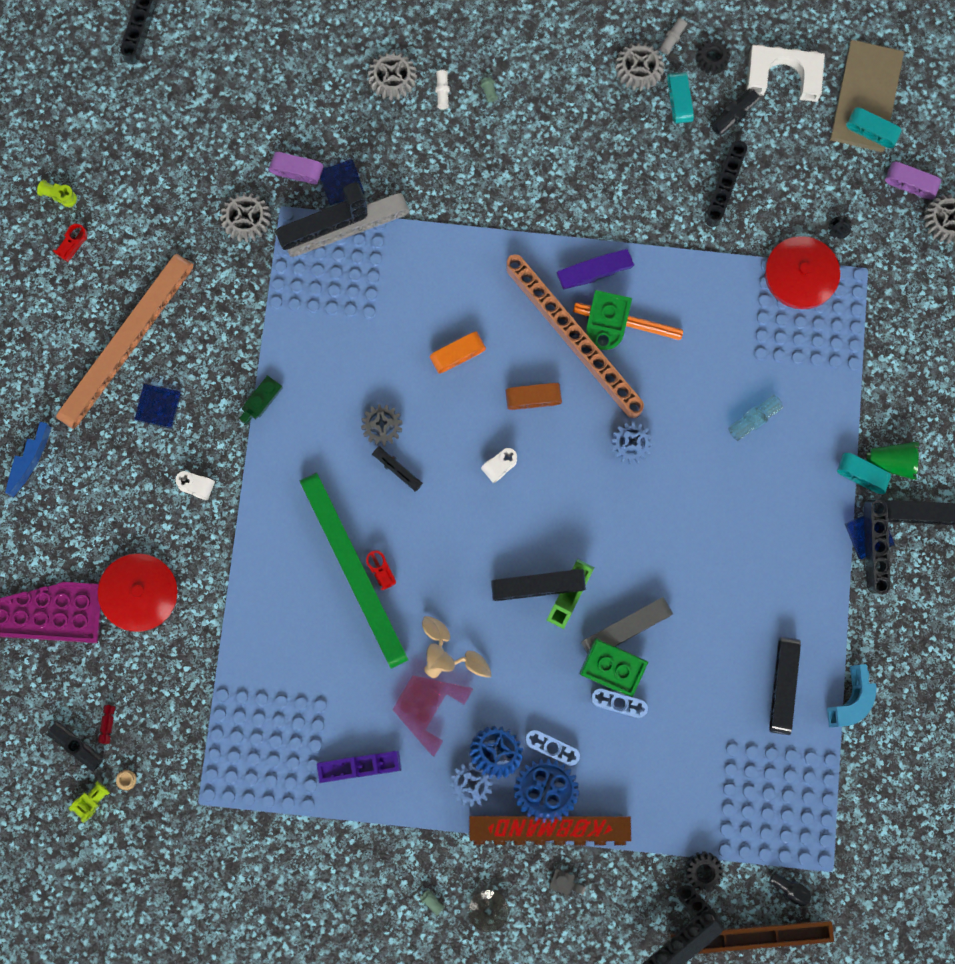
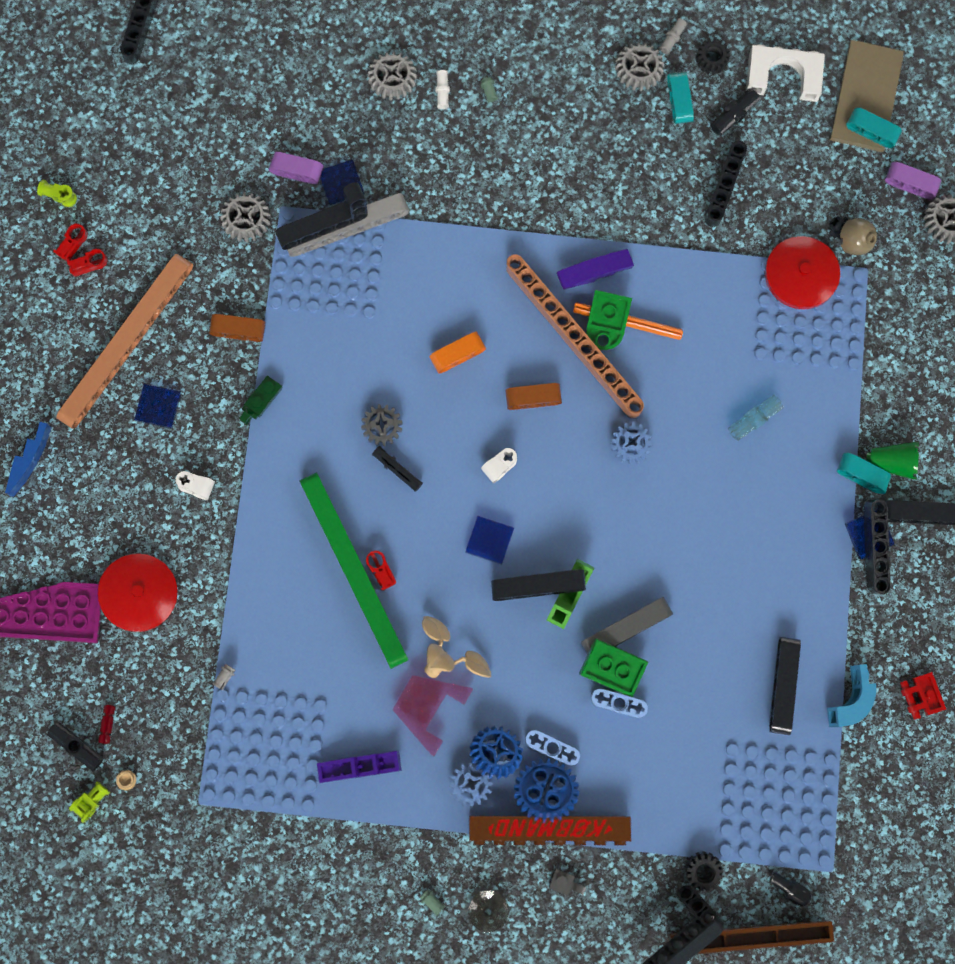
(84, 264): none -> red piece
(224, 676): none -> light grey pin
(237, 327): none -> dark orange beam
(489, 540): none -> clear blue tile
(858, 236): none -> dark tan cylinder
(928, 694): none -> red plate

